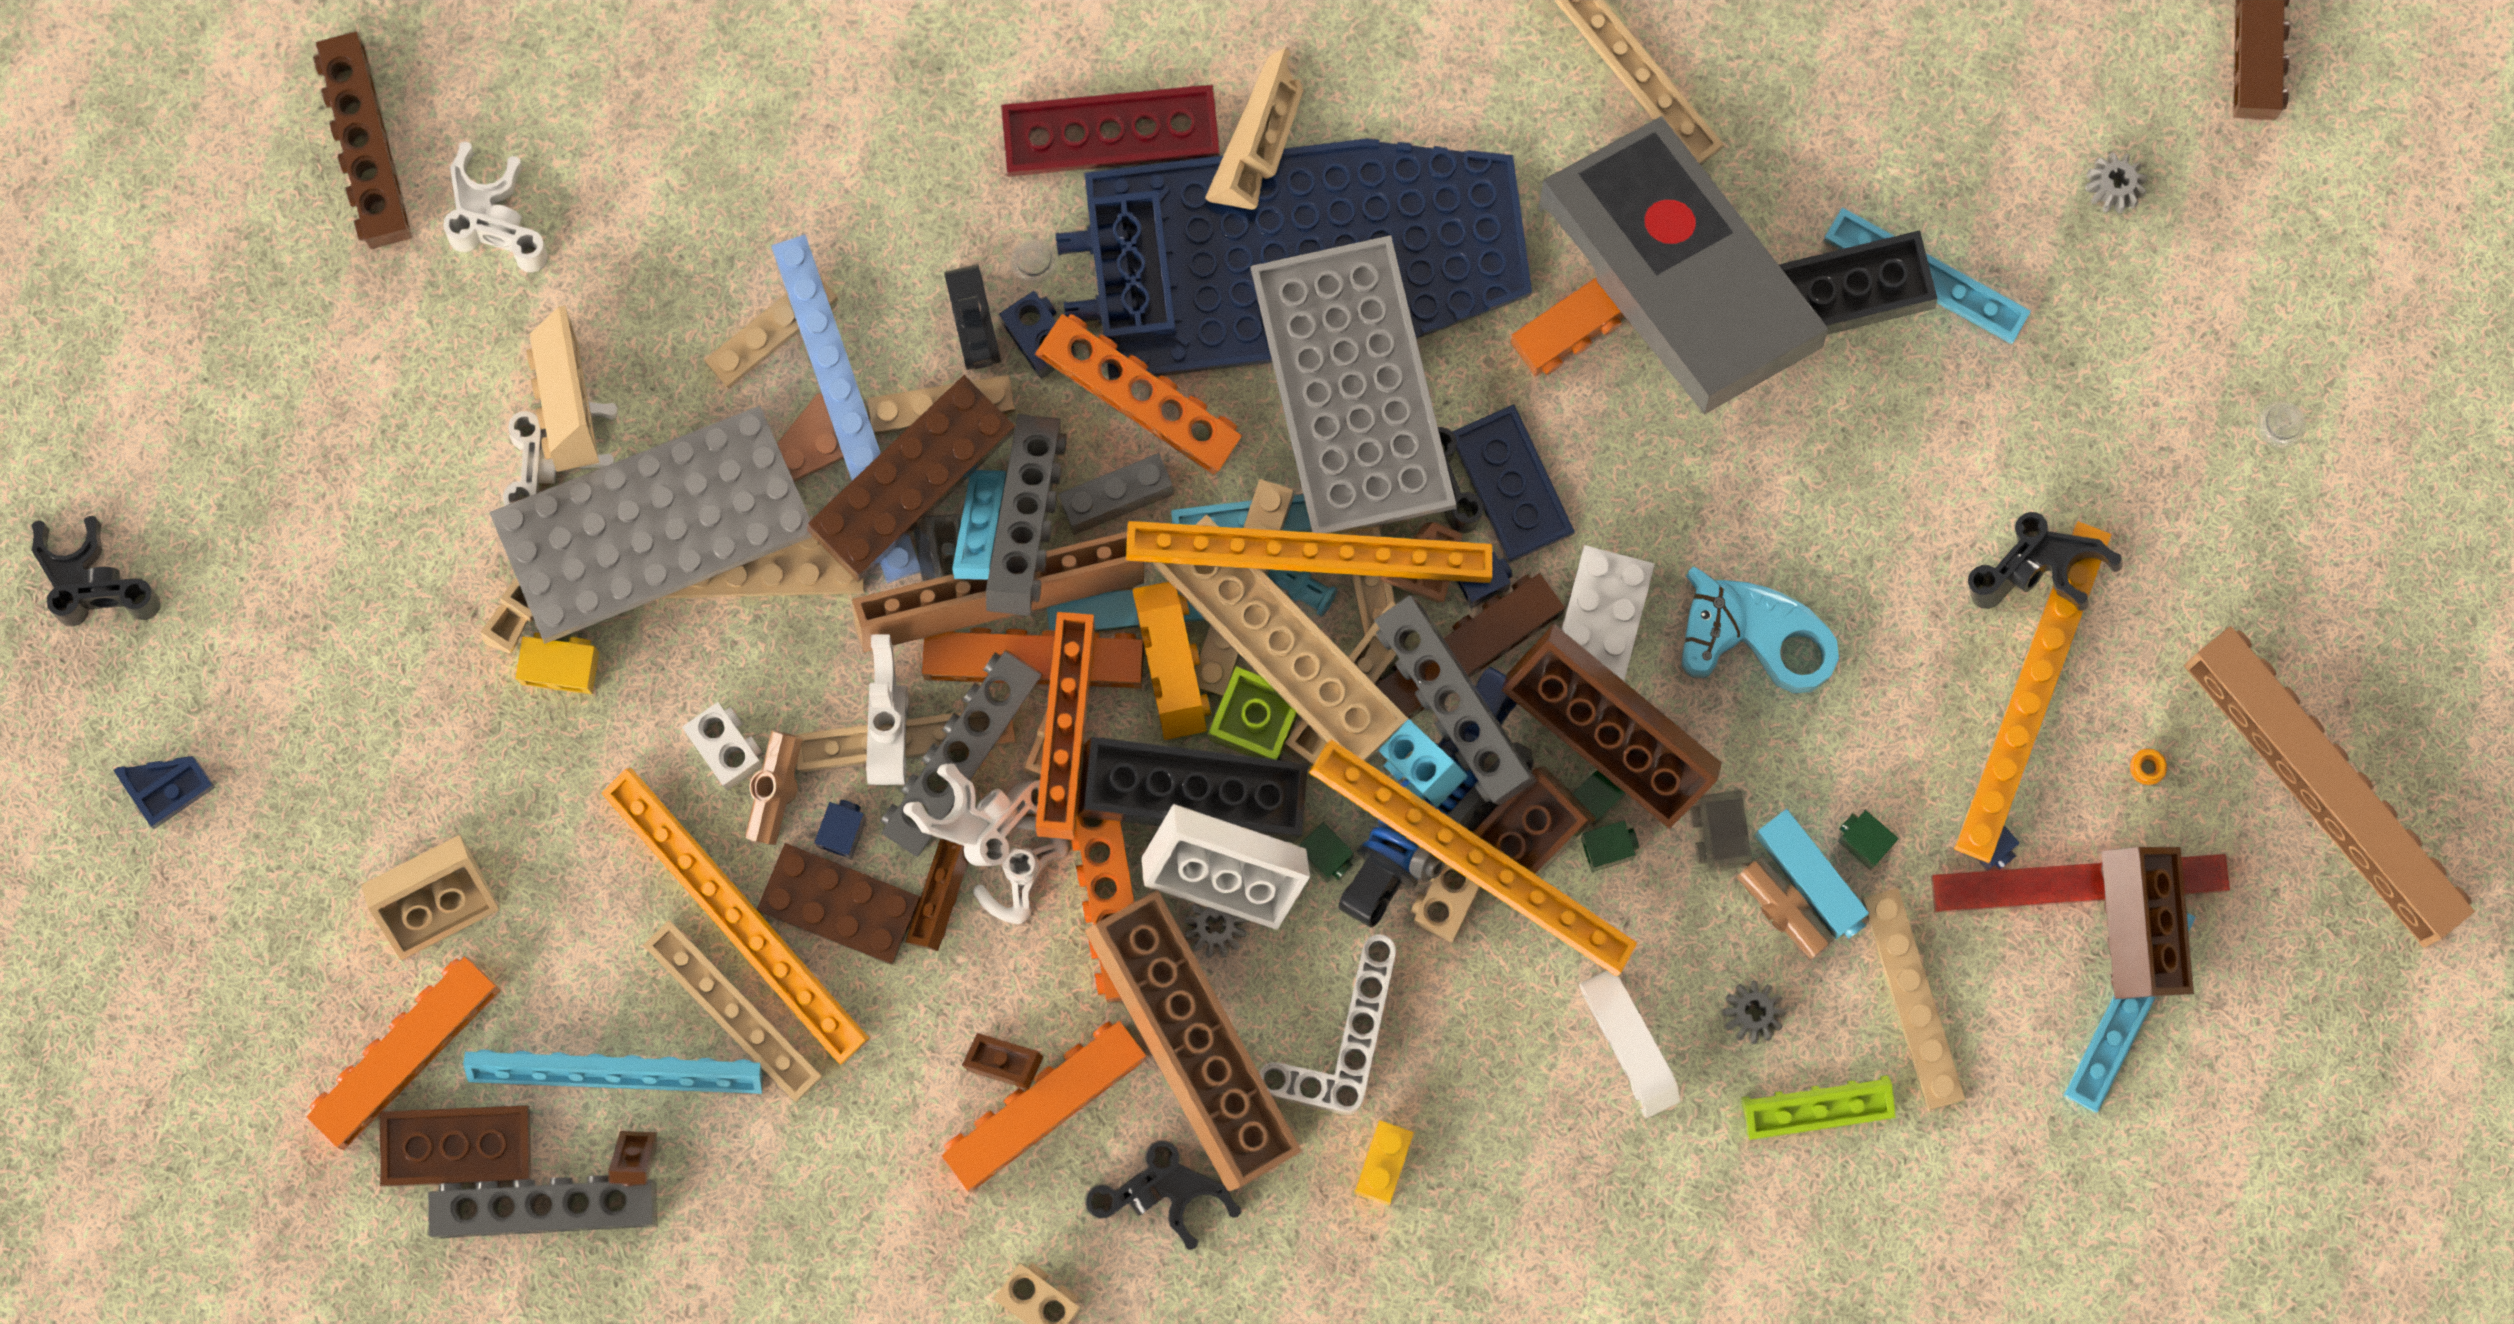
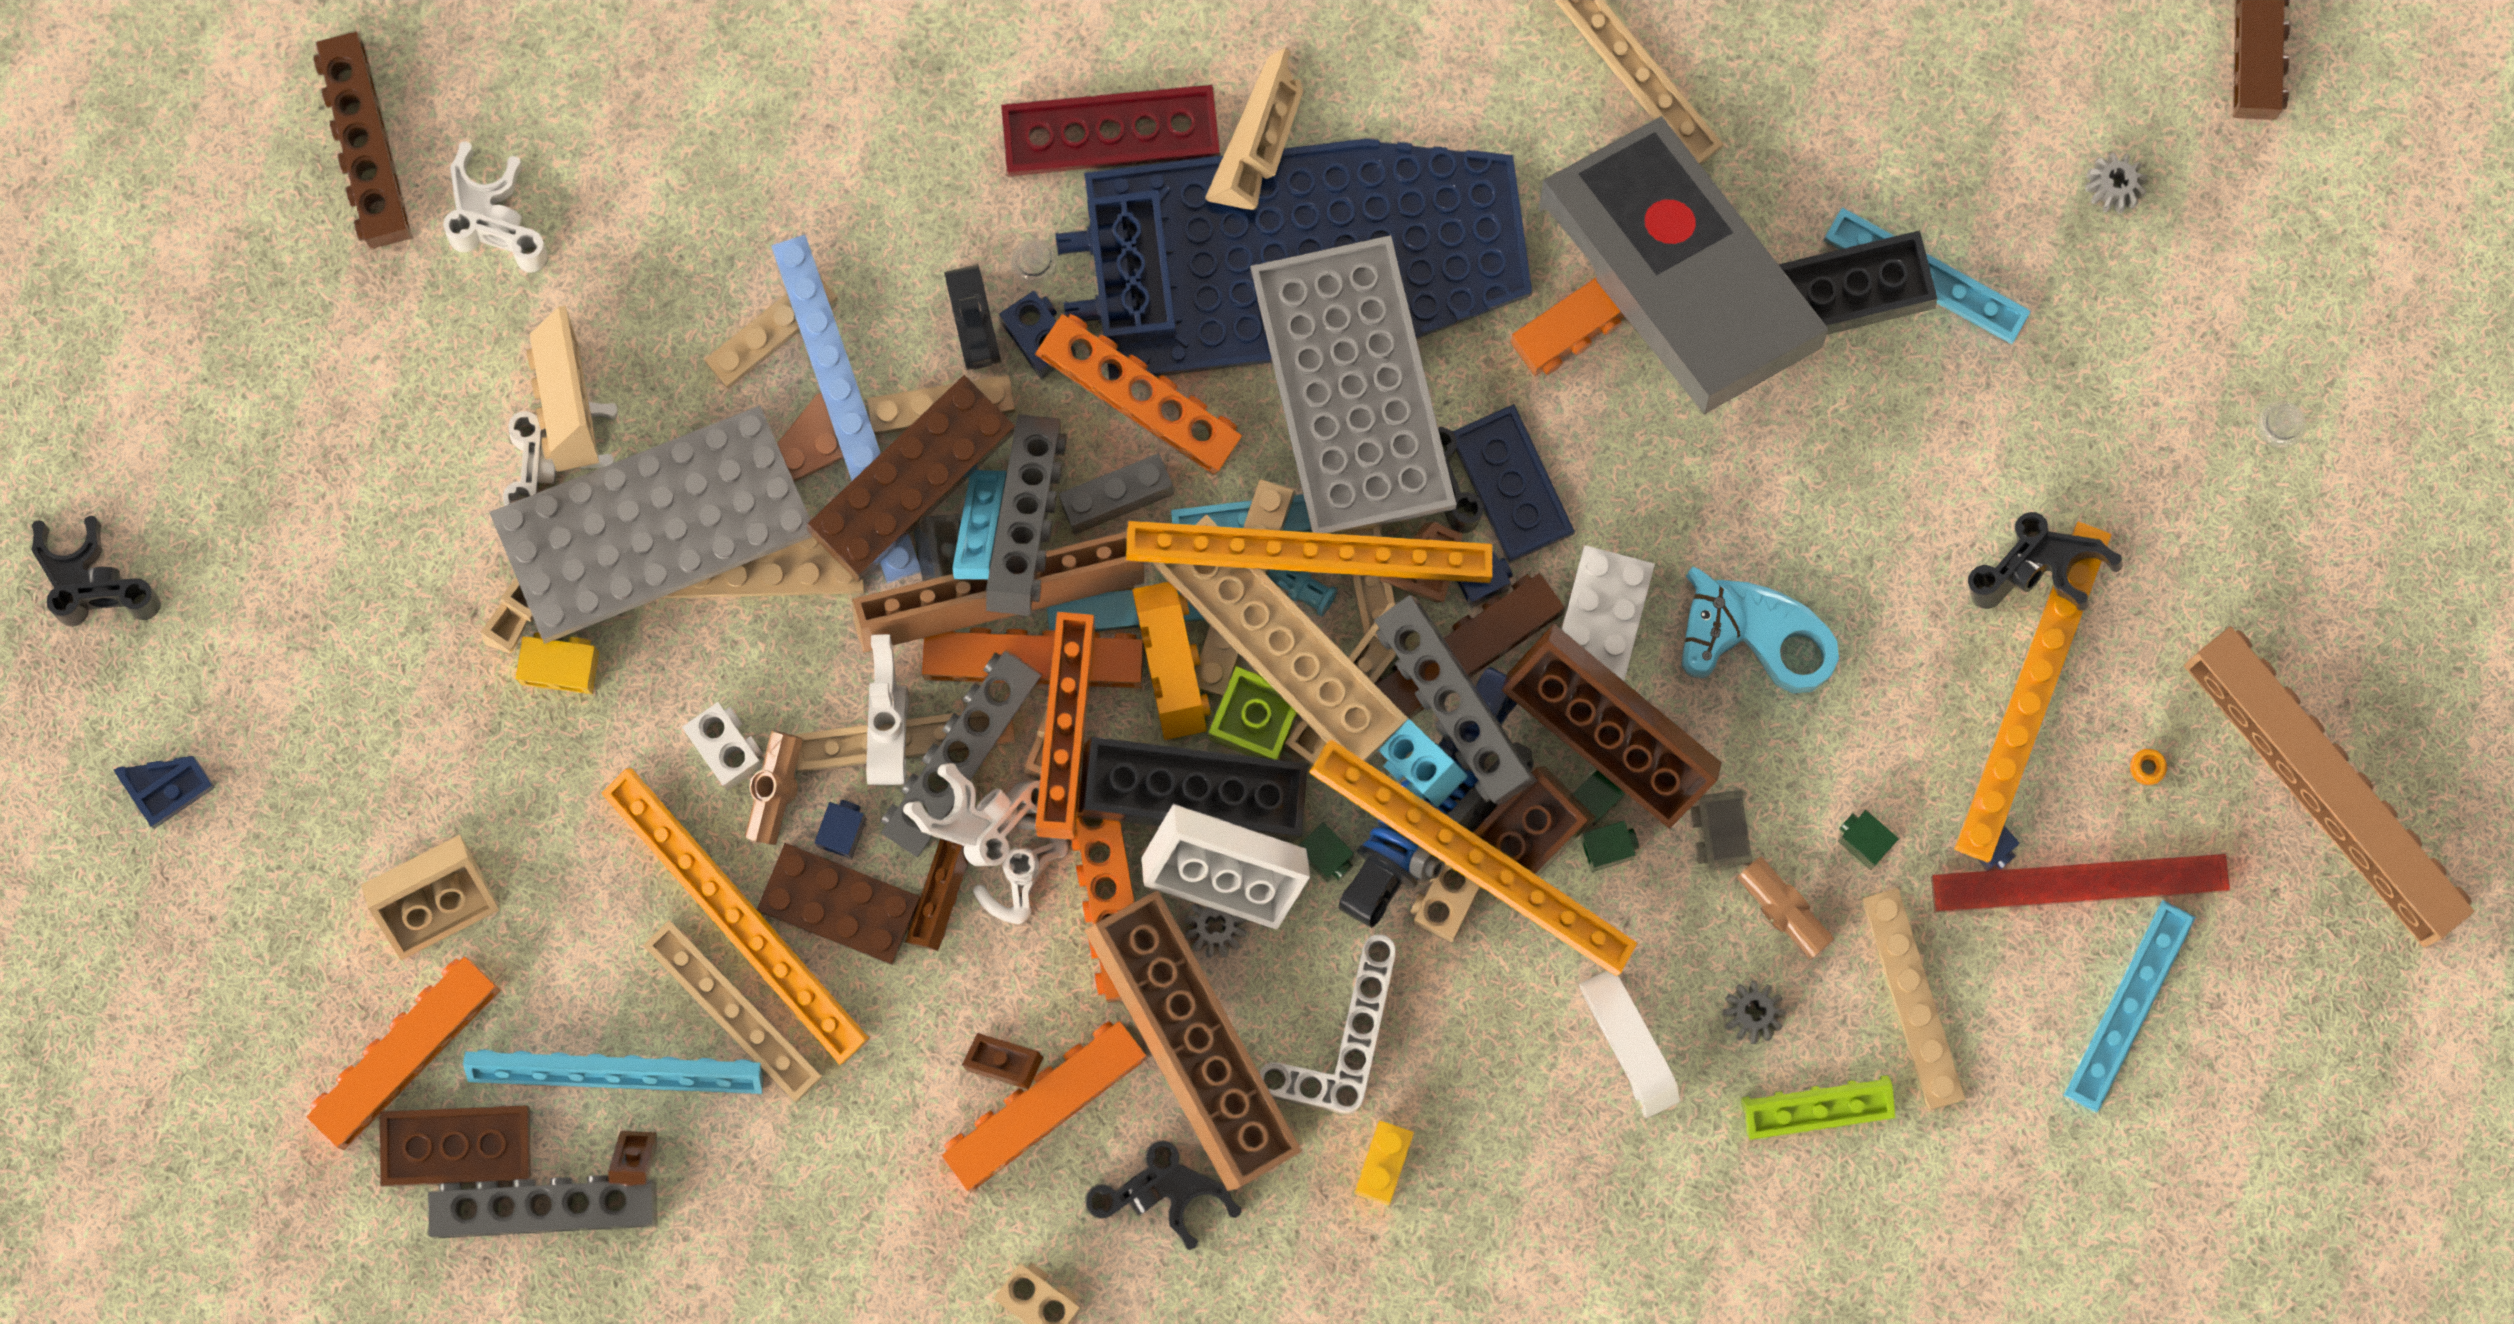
(1812, 875): medium azure brick -> none
(2147, 922): reddish brown slope -> none

